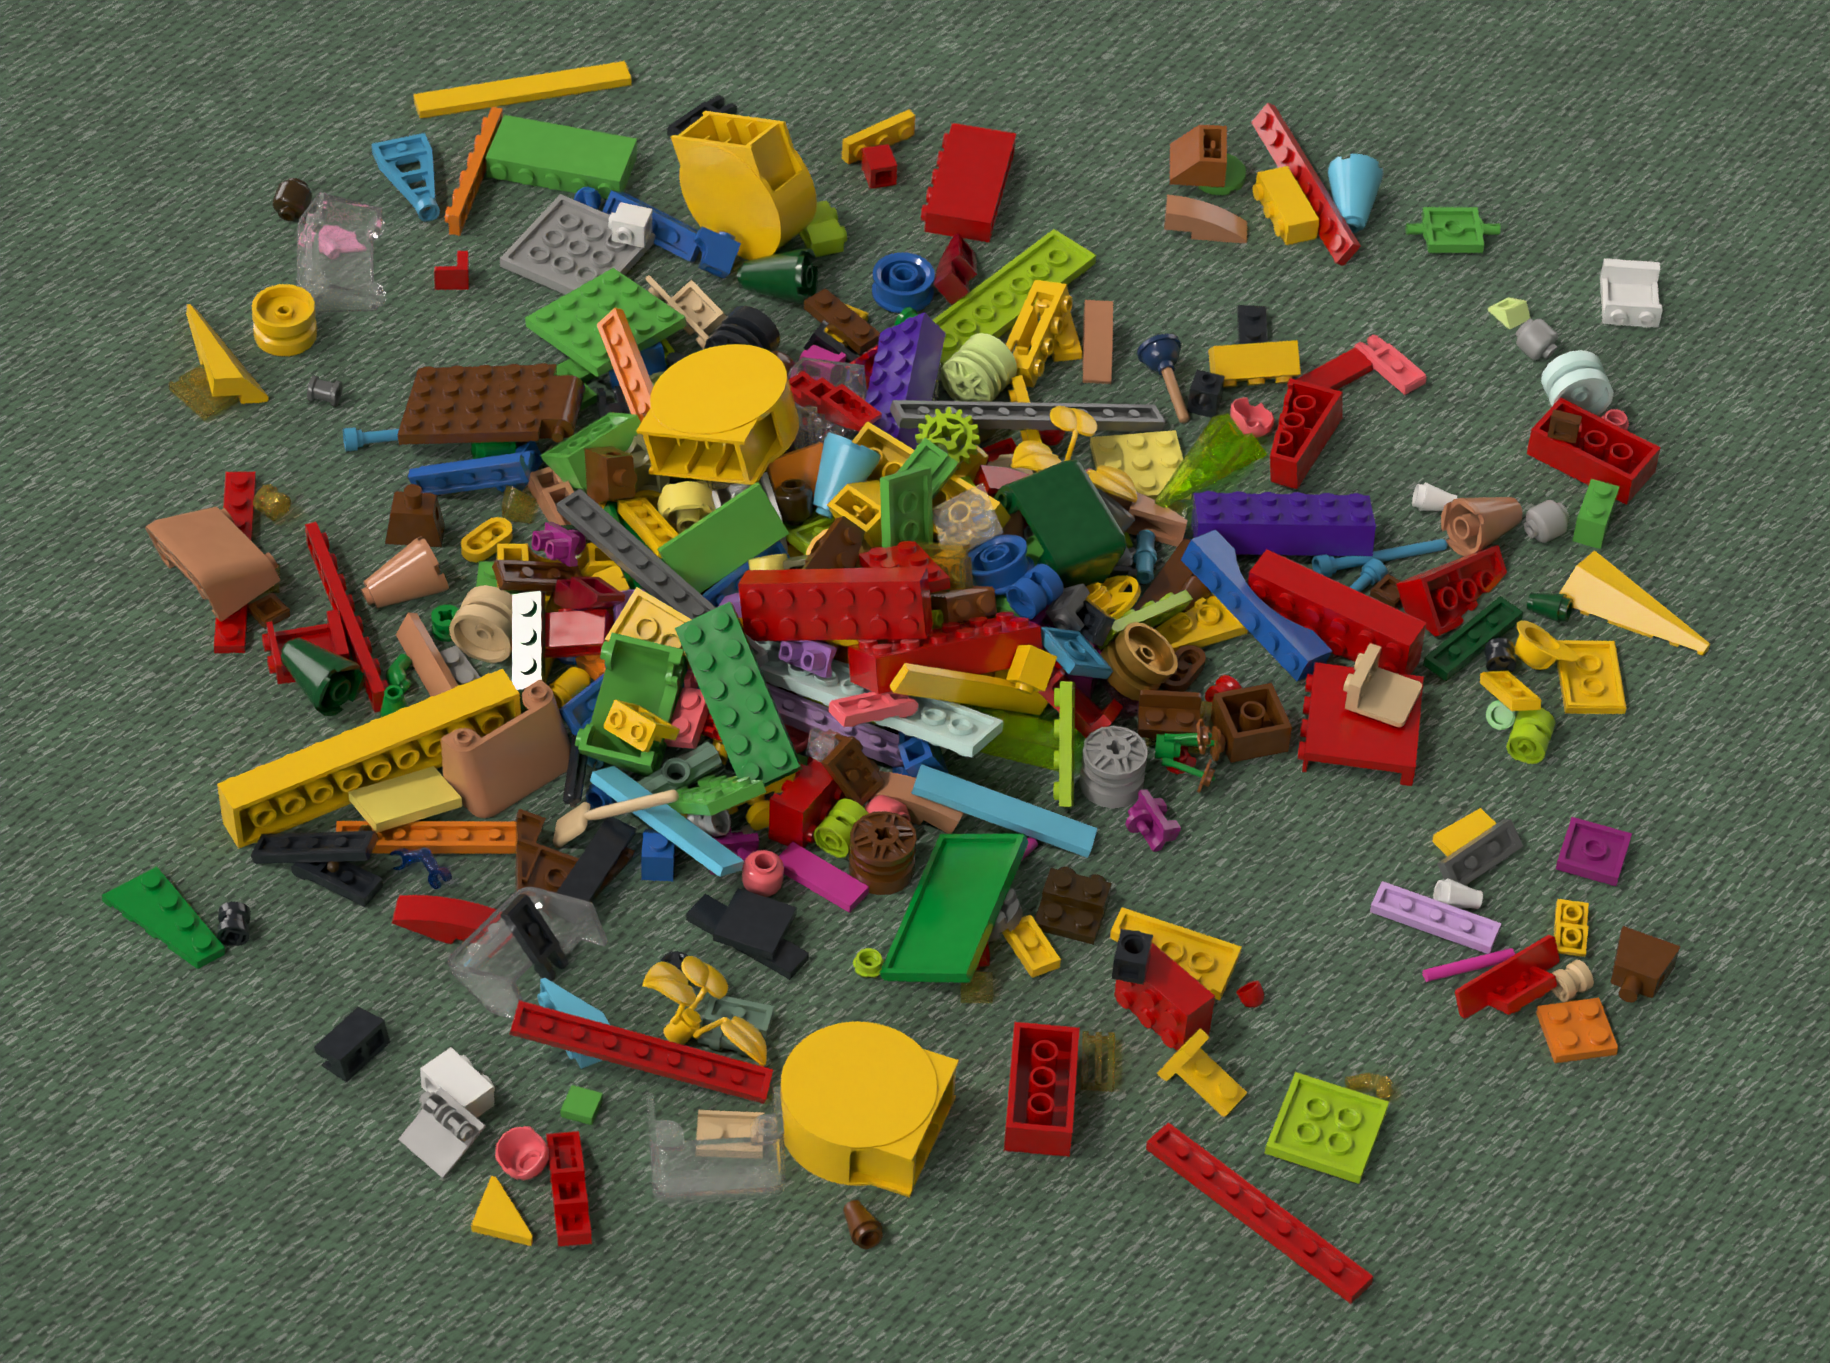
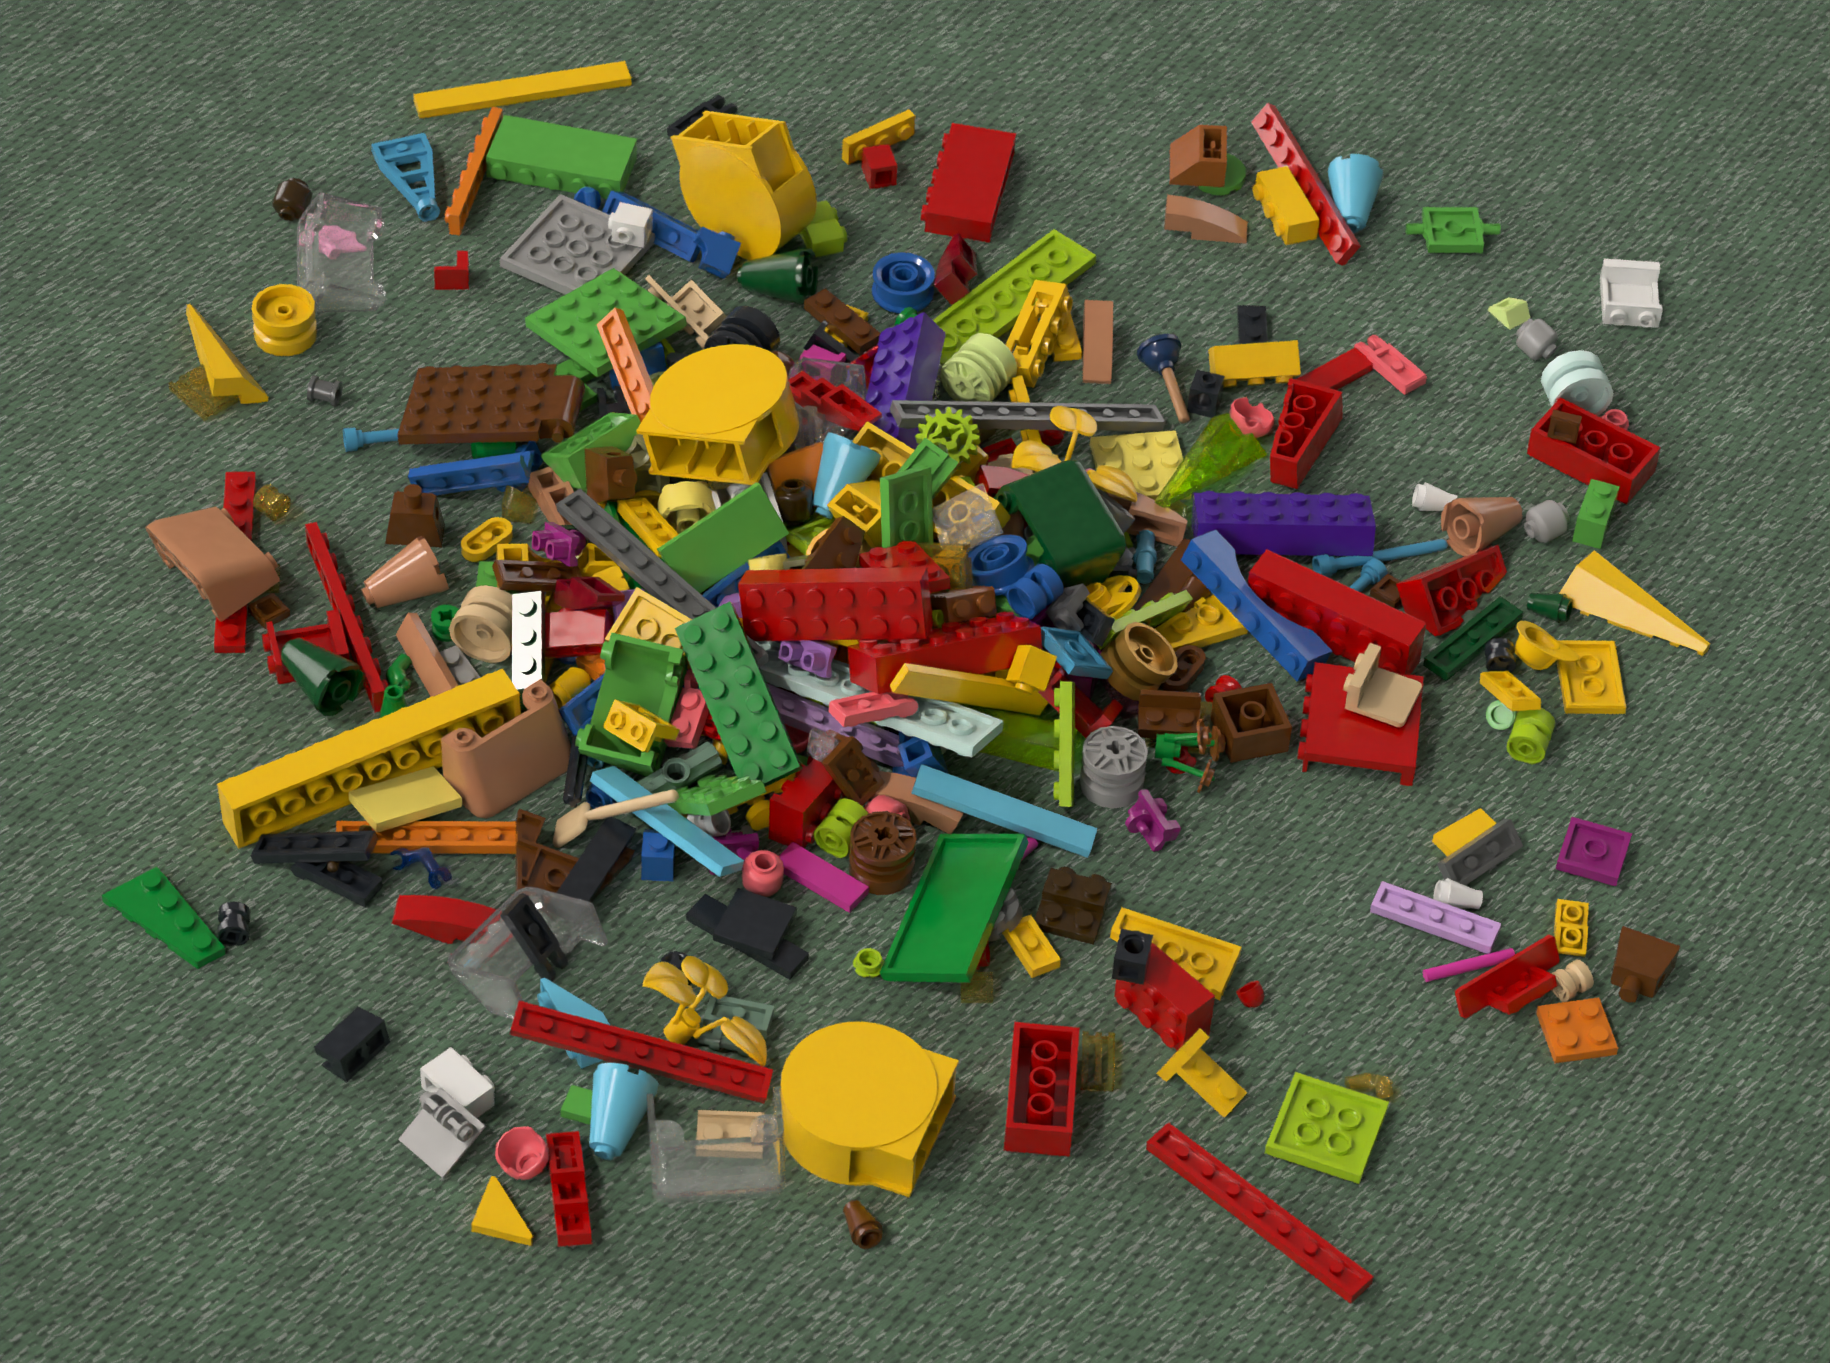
(617, 1107): none -> medium azure cone

